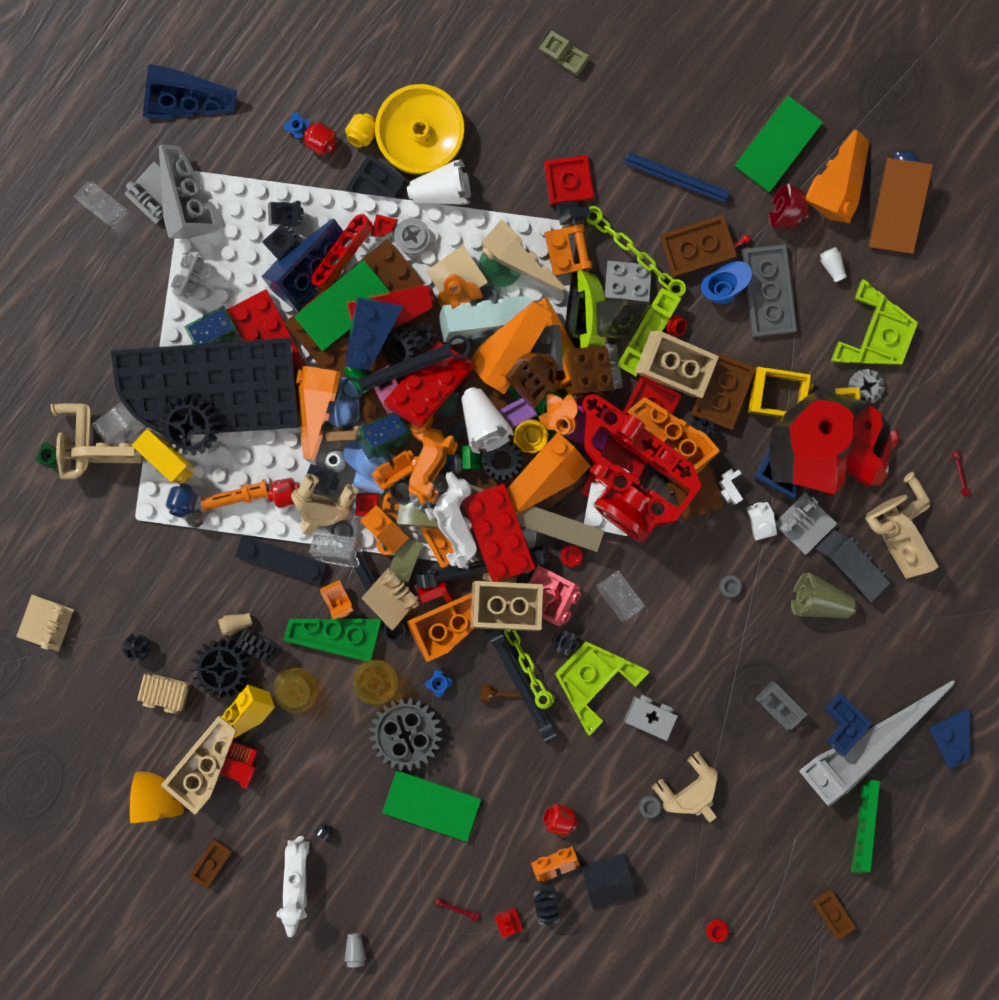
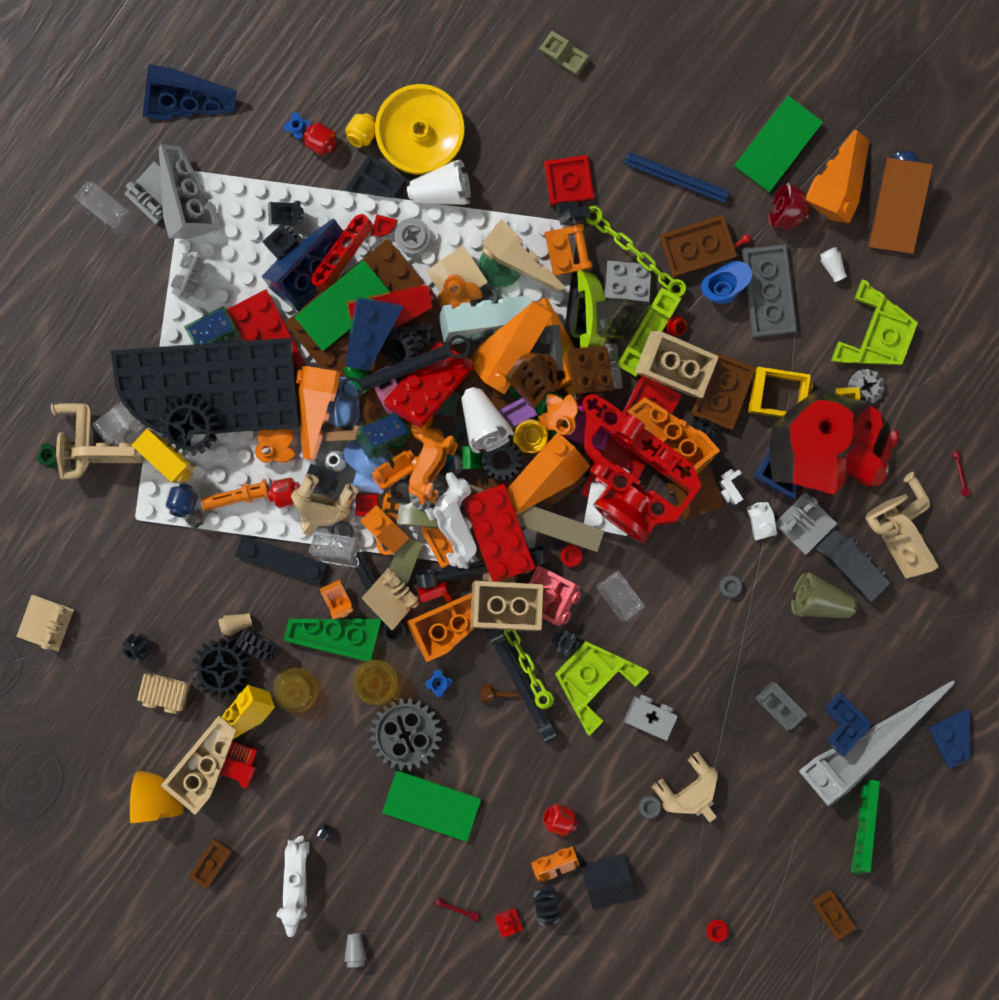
(278, 443): none -> orange plate

